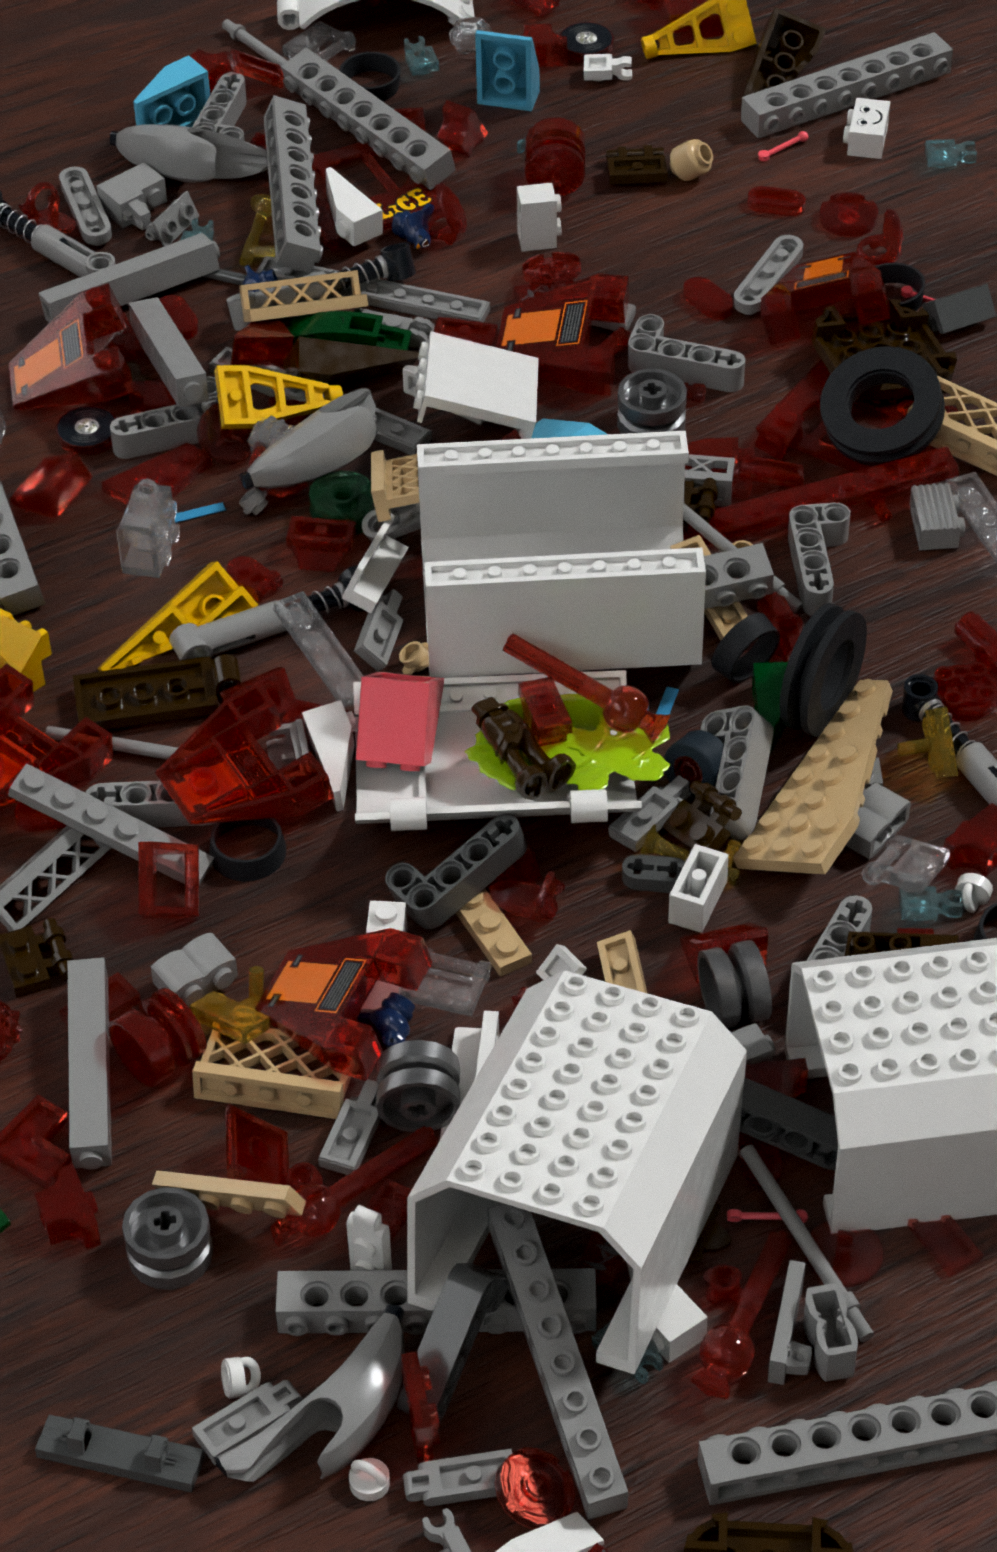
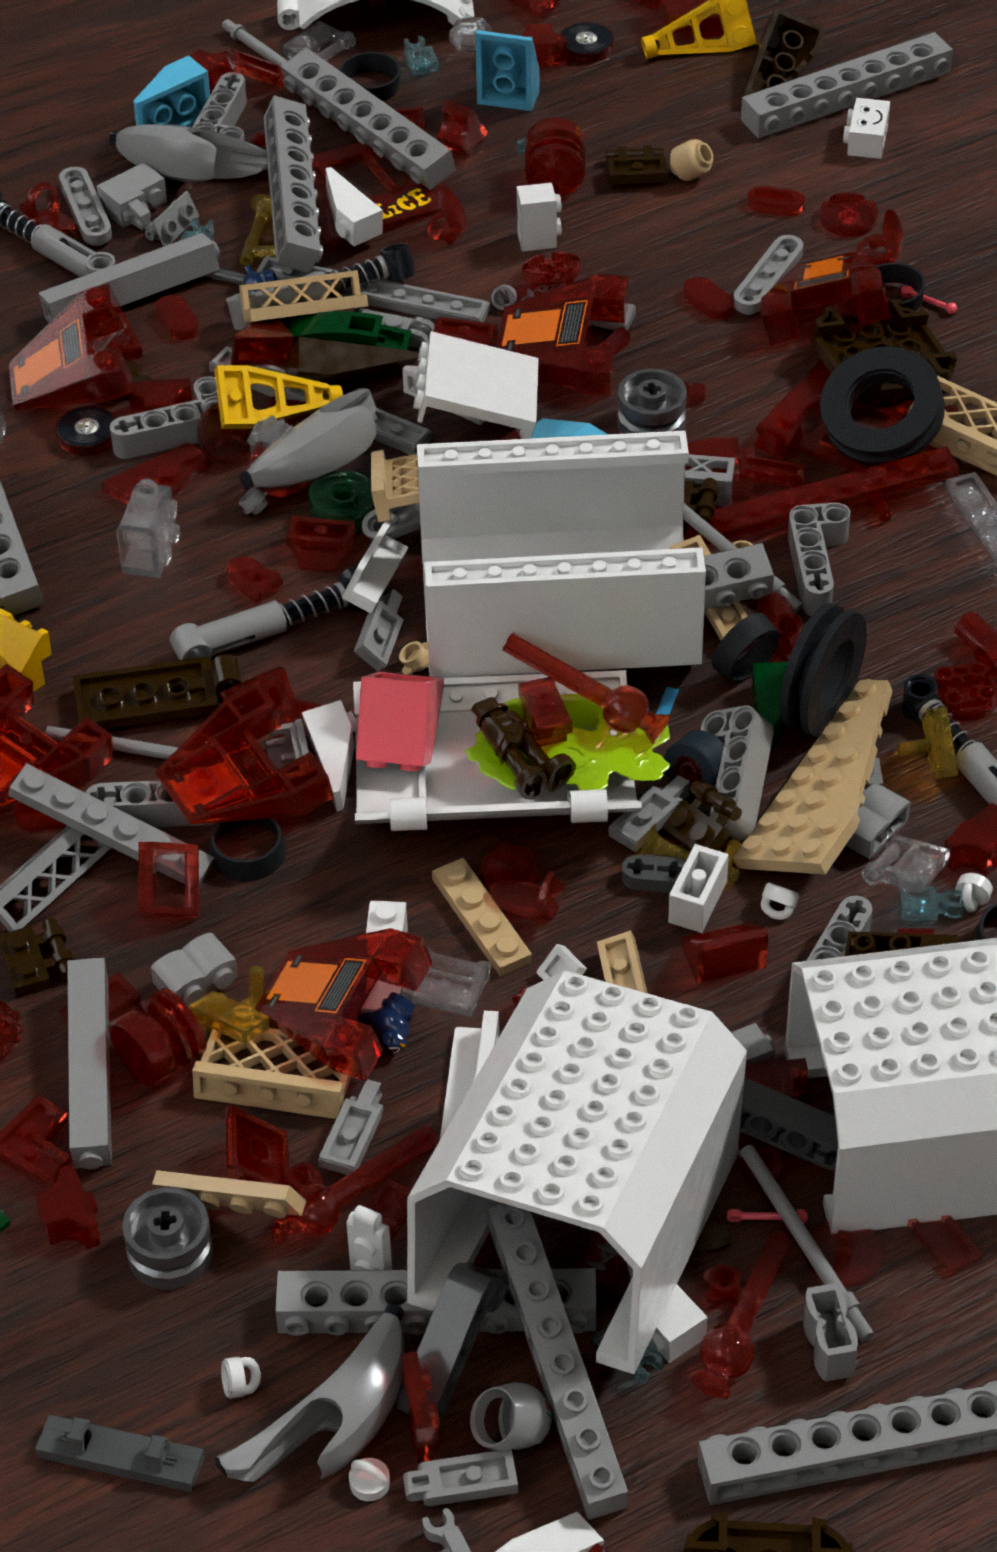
(58, 490): clear red tile -> none
(168, 352): light grey brick -> none
(199, 512): dark azure piece -> none
(203, 600): yellow wedge -> none
(245, 1418): light grey hinge -> none
(319, 645): clear plate -> none
(414, 226): dark blue animal -> none
(418, 1085): flat silver wheel -> none
(460, 875): dark grey beam -> none
(499, 298): none -> light grey hinge
(522, 1417): none -> light grey helmet
(534, 1488): clear red tile -> none
(602, 67): white plate -> none
(690, 361): light grey beam -> none
(735, 983): flat silver wheel -> none
(764, 155): coral hinge -> none
(781, 895): none -> white tile
(788, 1355): light grey hinge -> none
(935, 516): light grey brick -> none
(947, 153): clear light blue plate -> none
(960, 309): dark grey hinge -> none

